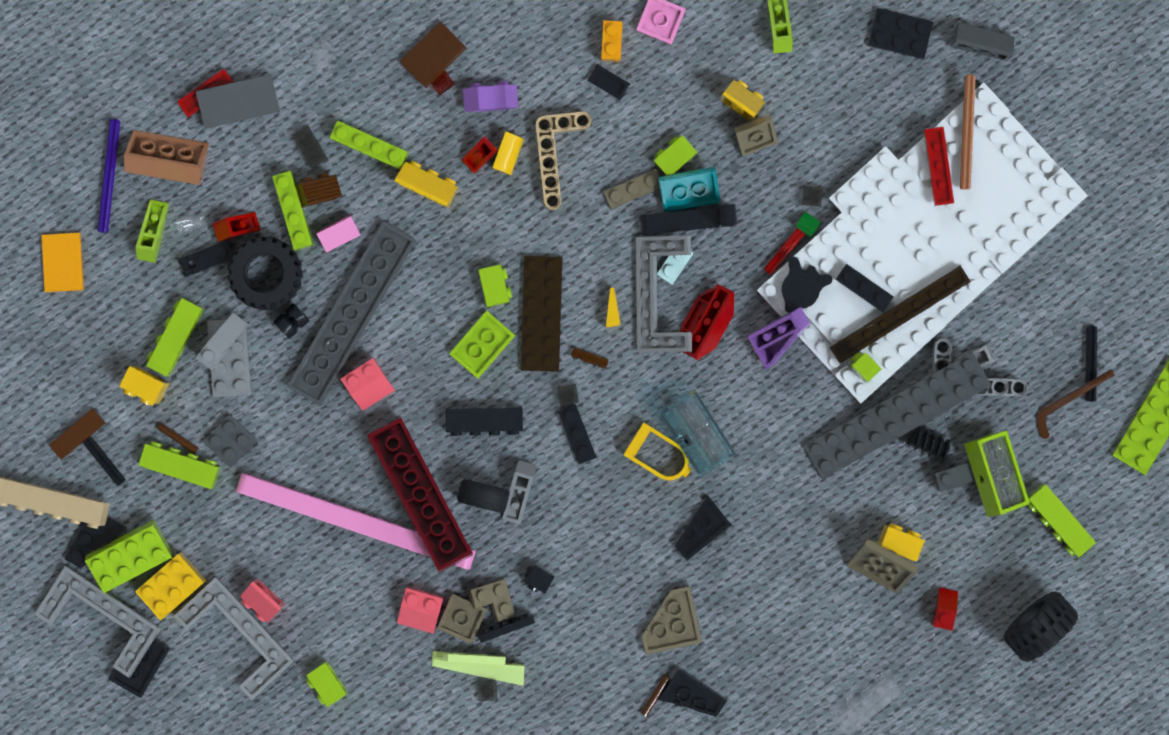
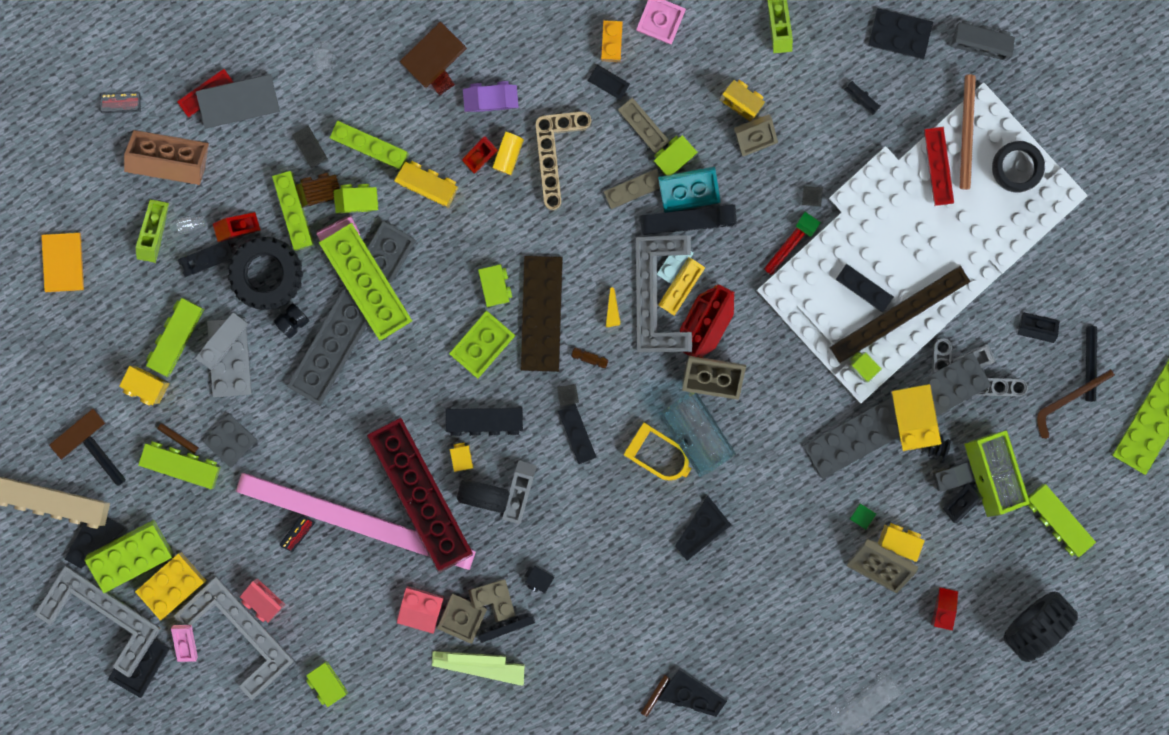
(108, 176): dark purple axle -> none
(120, 103): none -> slope
(184, 643): none -> bright pink plate
(297, 533): none -> slope
(355, 199): none -> lime brick
(365, 281): none -> lime plate
(367, 384): coral slope -> none
(461, 457): none -> yellow brick
(487, 691): clear smoke plate -> none
(643, 125): none -> dark tan plate
(673, 624): dark tan plate -> none
(681, 286): none -> yellow tile
(713, 377): none -> dark tan slope
(778, 336): medium lavender wedge -> none
(801, 286): black tile -> none
(862, 98): none -> black pin
(862, 516): none -> green tile
(916, 417): none -> yellow slope
(962, 503): none -> black plate
(1033, 152): none -> black tyre
(1038, 327): none -> black slope

